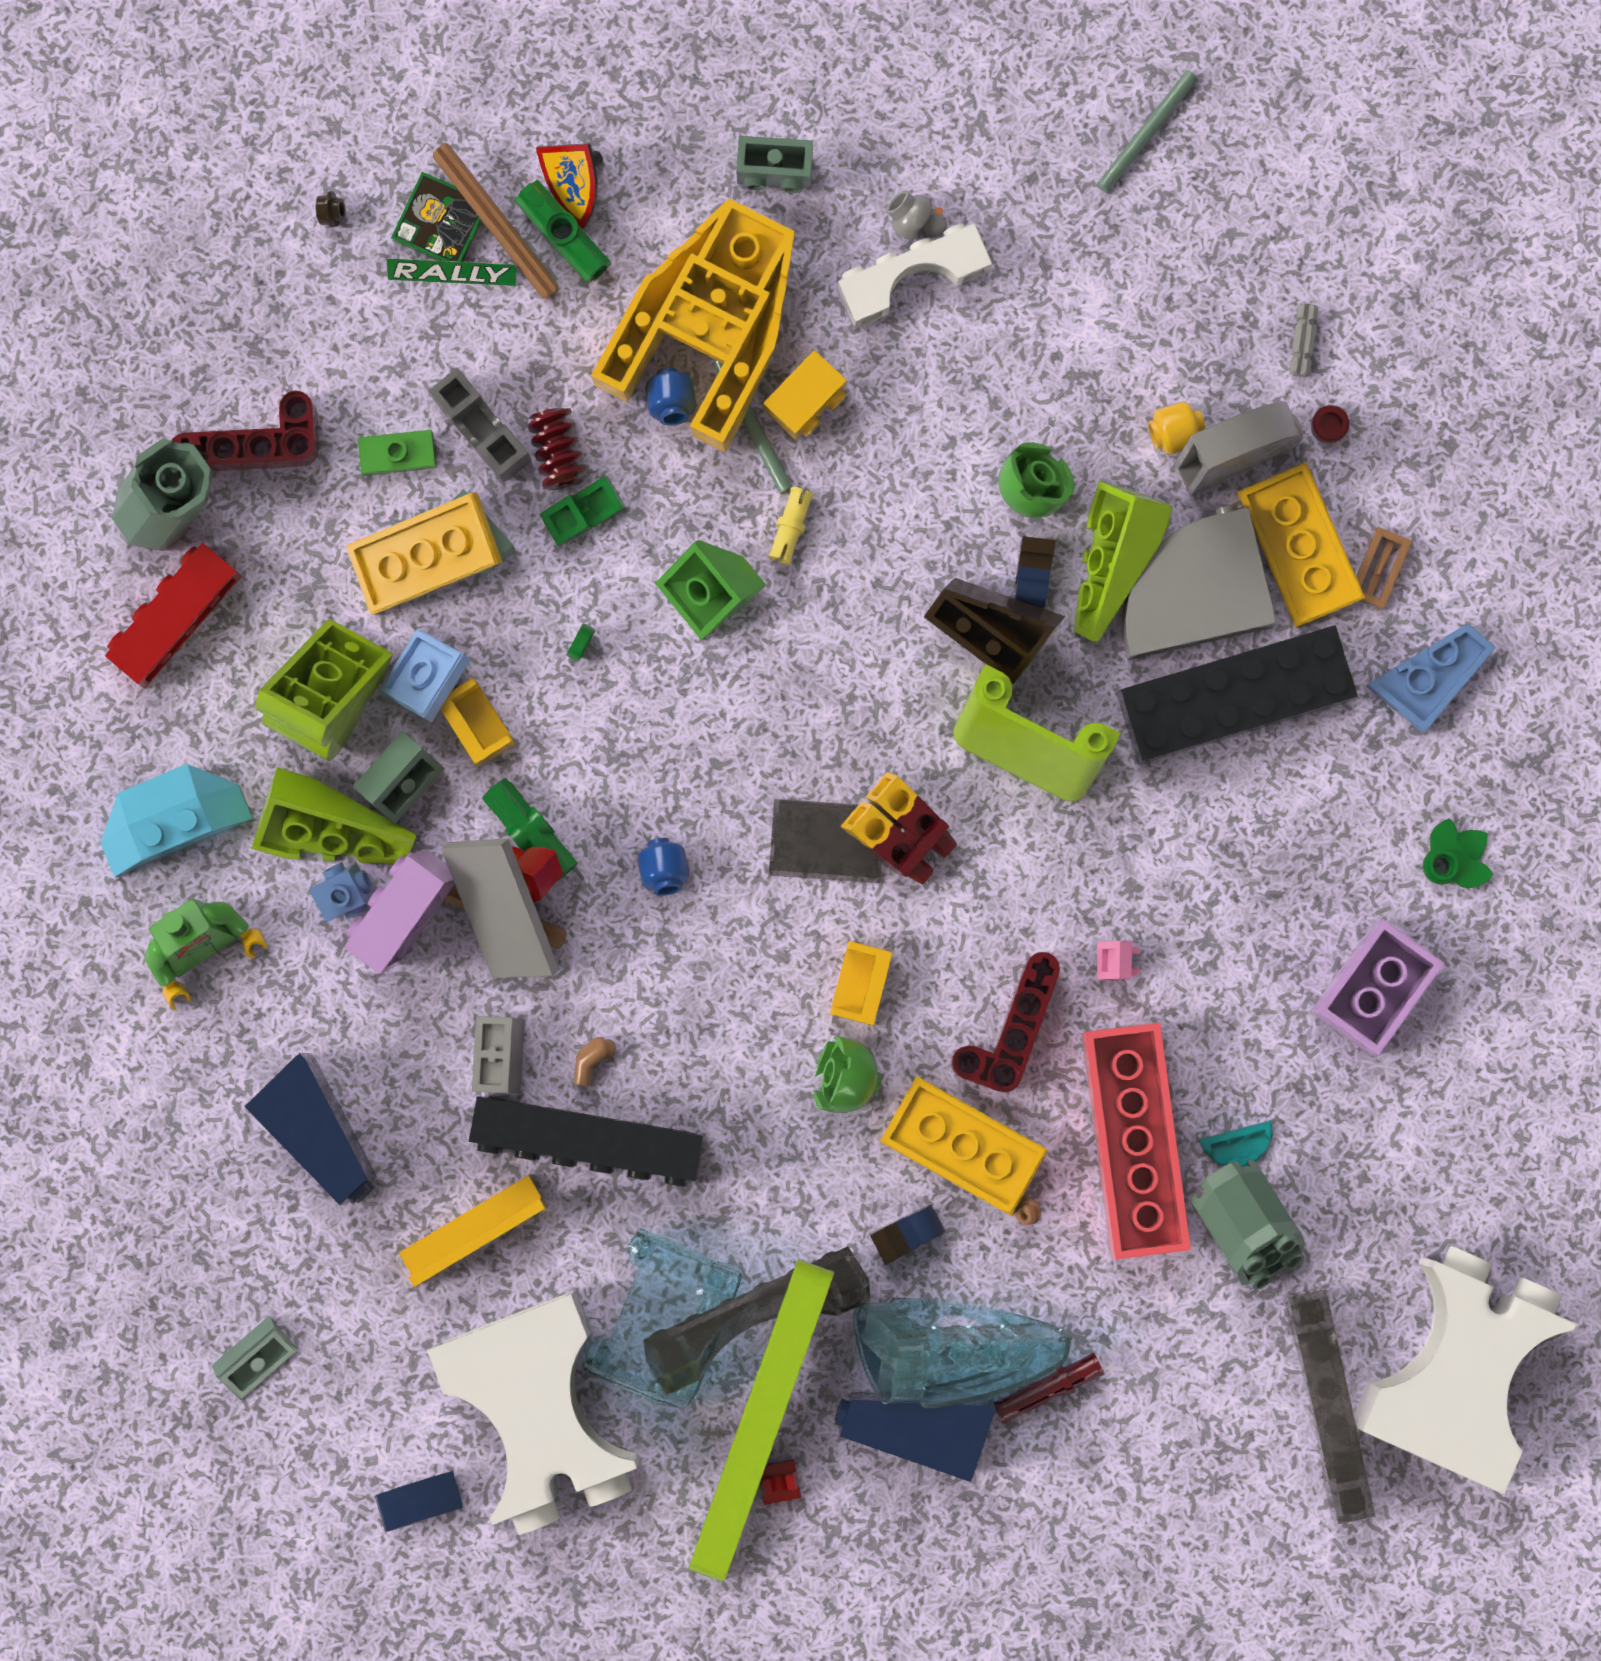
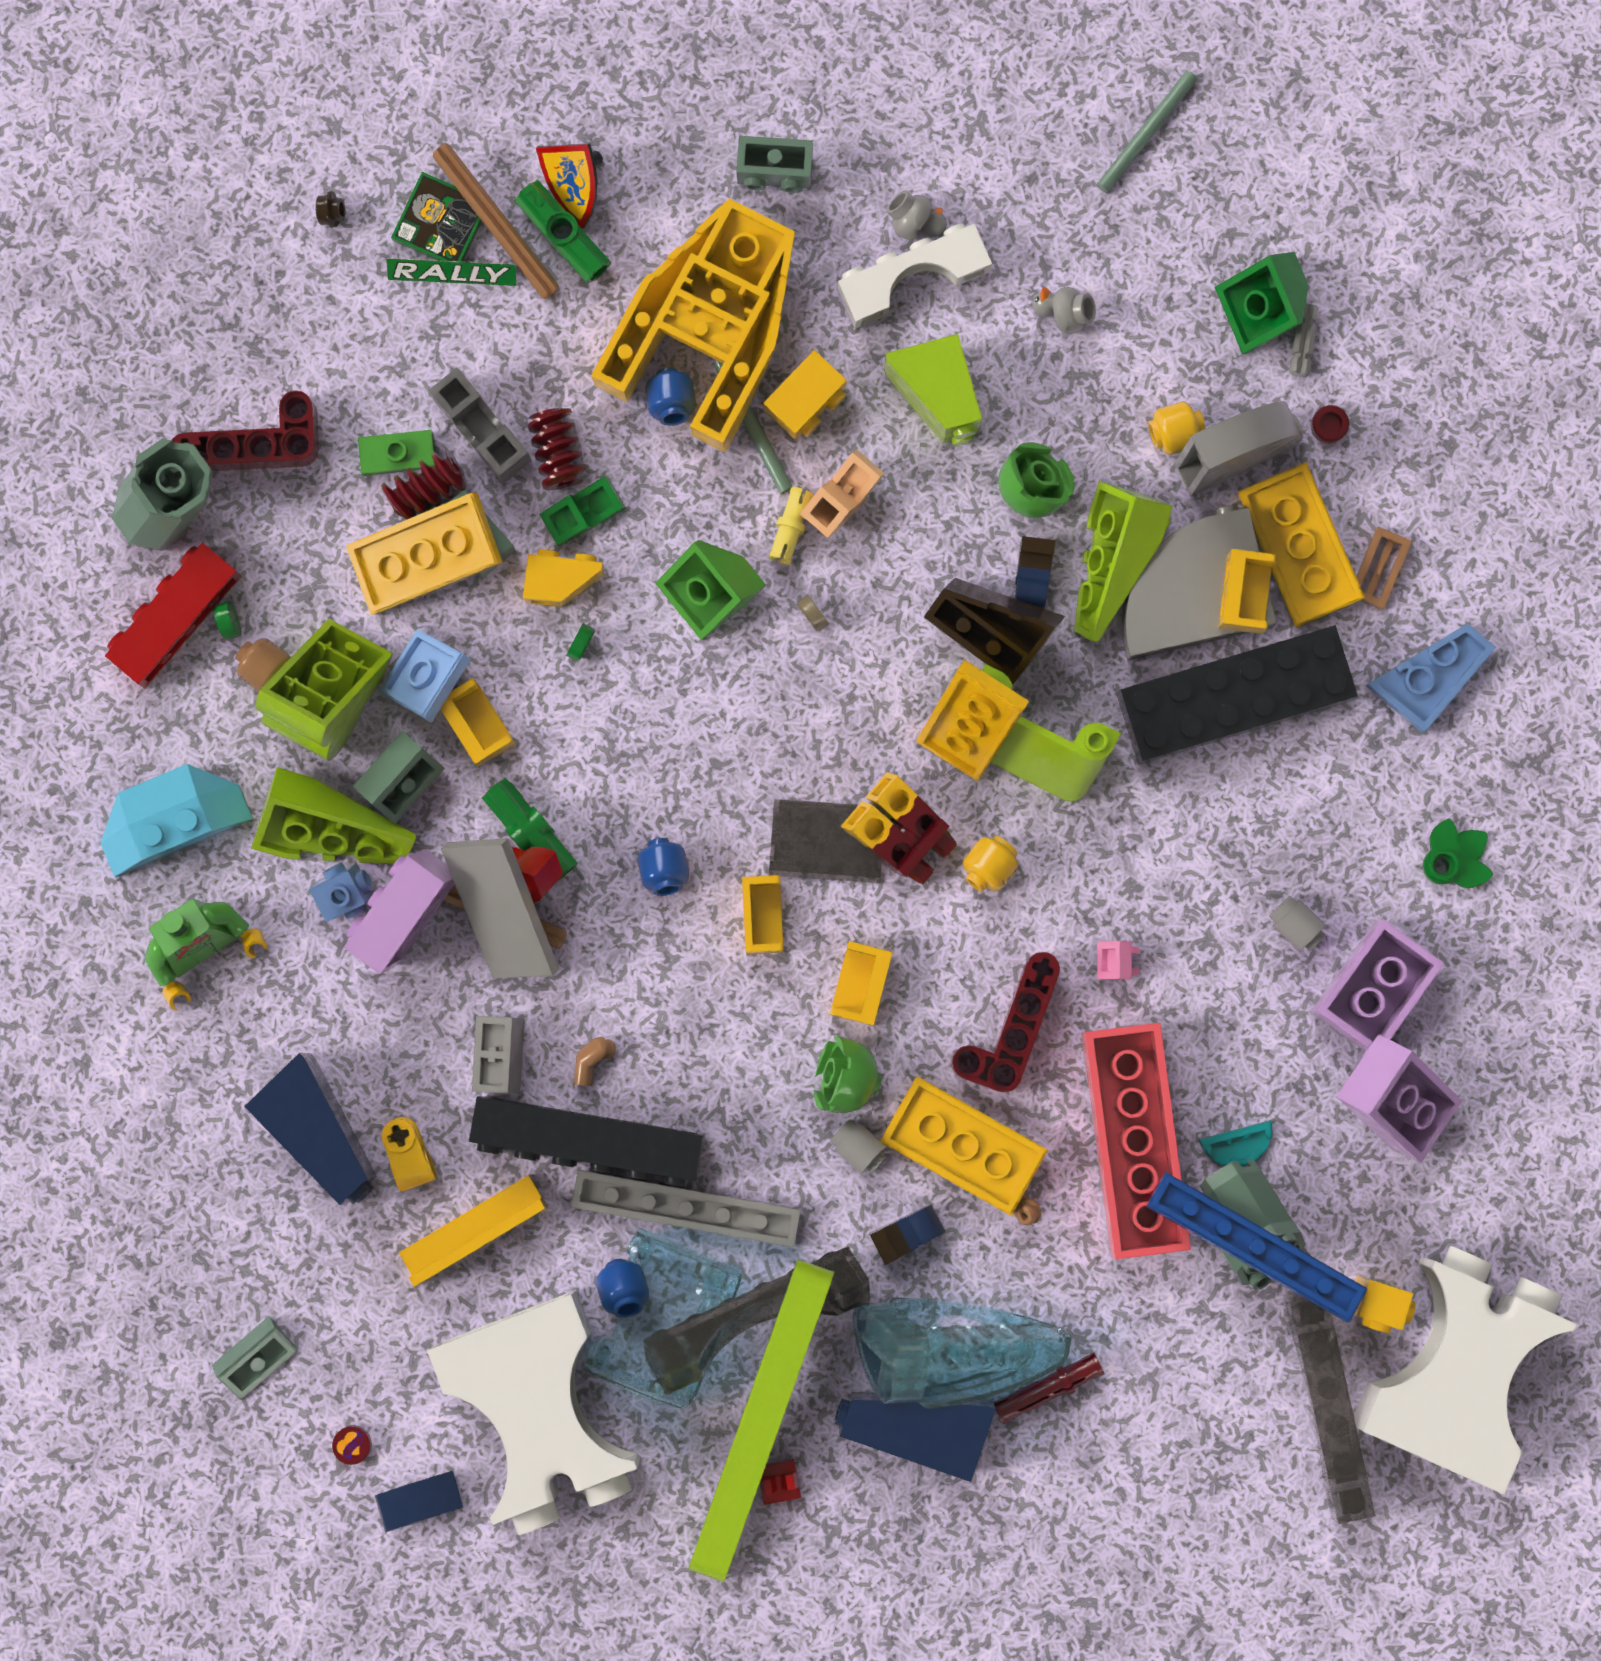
(227, 620): none -> green tile
(259, 662): none -> medium nougat head
(351, 1445): none -> dark red tile
(408, 1162): none -> yellow piece
(425, 486): none -> dark red piece
(557, 579): none -> yellow slope
(622, 1288): none -> blue head
(685, 1208): none -> light grey plate
(762, 914): none -> yellow panel
(812, 613): none -> dark tan tile
(843, 494): none -> light nougat brick
(859, 1147): none -> light grey brick
(937, 387): none -> lime slope
(971, 720): none -> yellow tile
(990, 864): none -> yellow head
(1069, 308): none -> light grey animal
(1246, 591): none -> yellow panel
(1256, 1247): none -> blue tile
(1264, 300): none -> green slope
(1298, 924): none -> light grey brick
(1384, 1306): none -> yellow brick
(1399, 1098): none -> lavender brick

